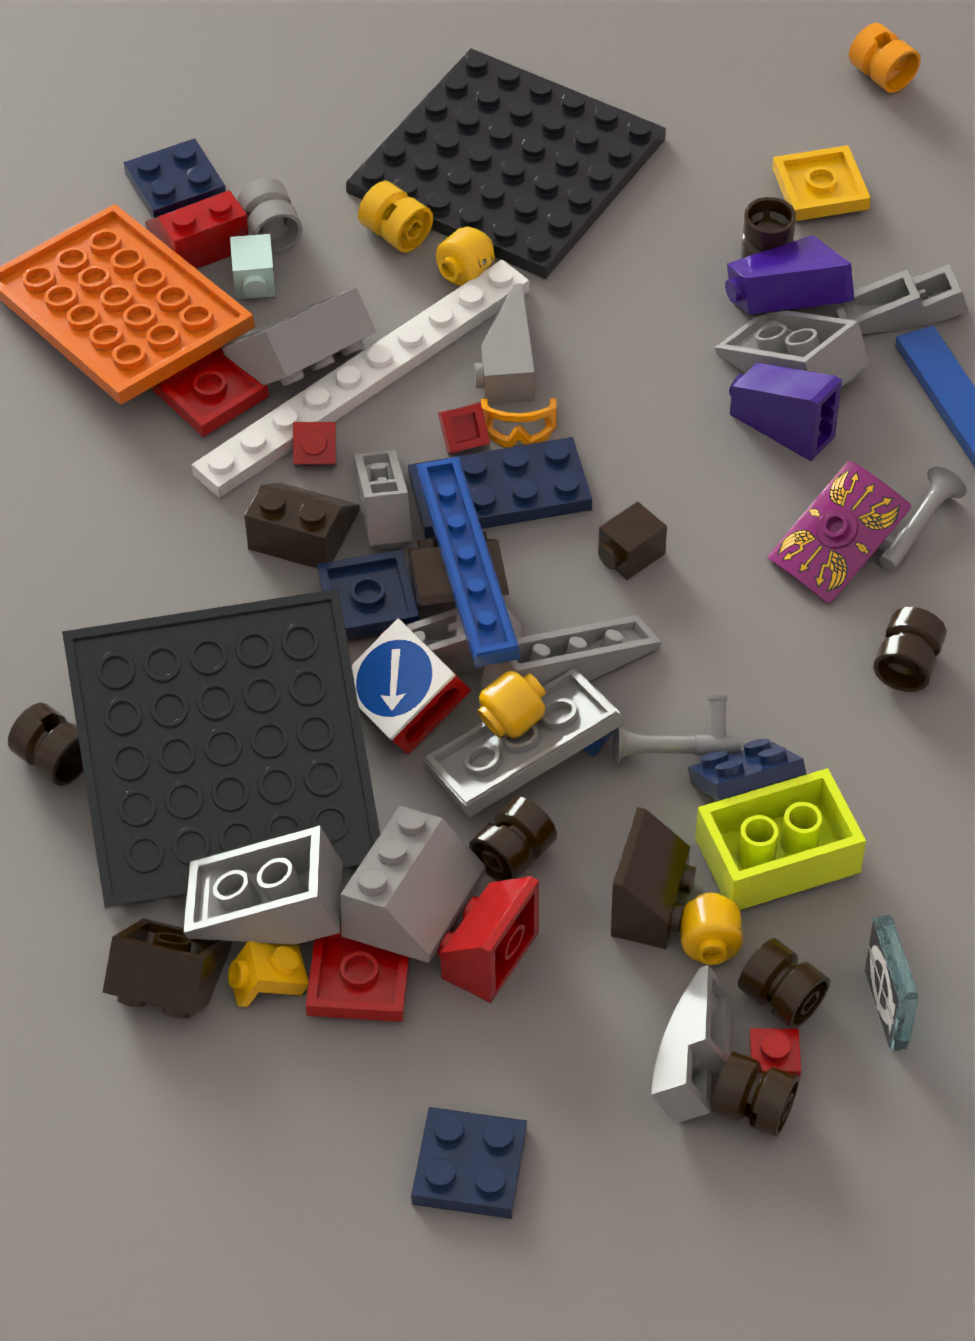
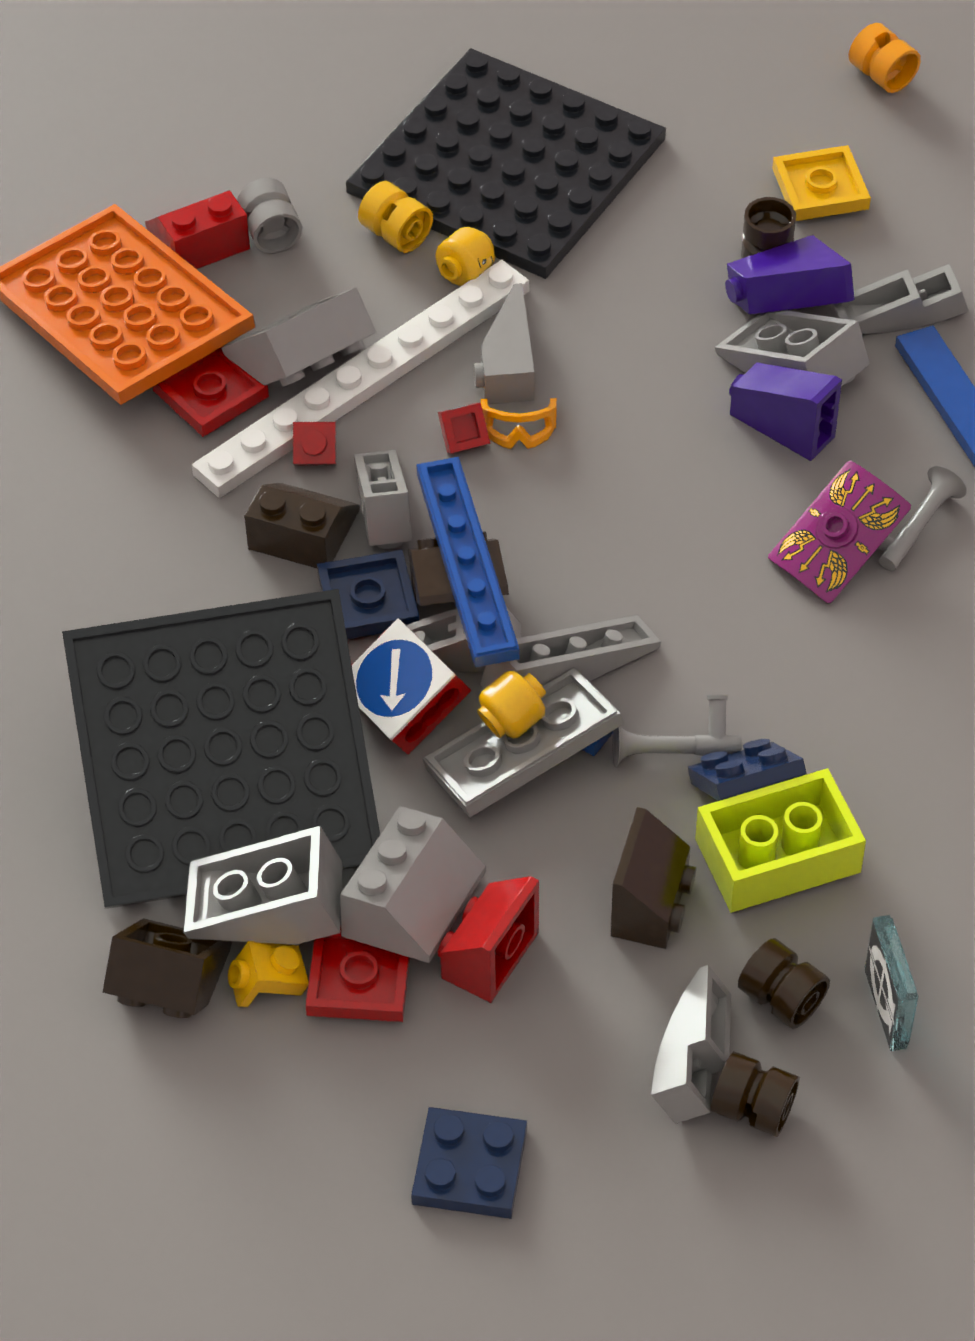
(48, 743): dark brown wheel -> none
(173, 177): dark blue plate -> none
(252, 266): light aqua brick -> none
(518, 484): dark blue plate -> none
(519, 835): dark brown wheel -> none
(632, 540): dark brown brick -> none
(711, 927): yellow head -> none
(776, 1048): red plate -> none
(910, 649): dark brown wheel -> none

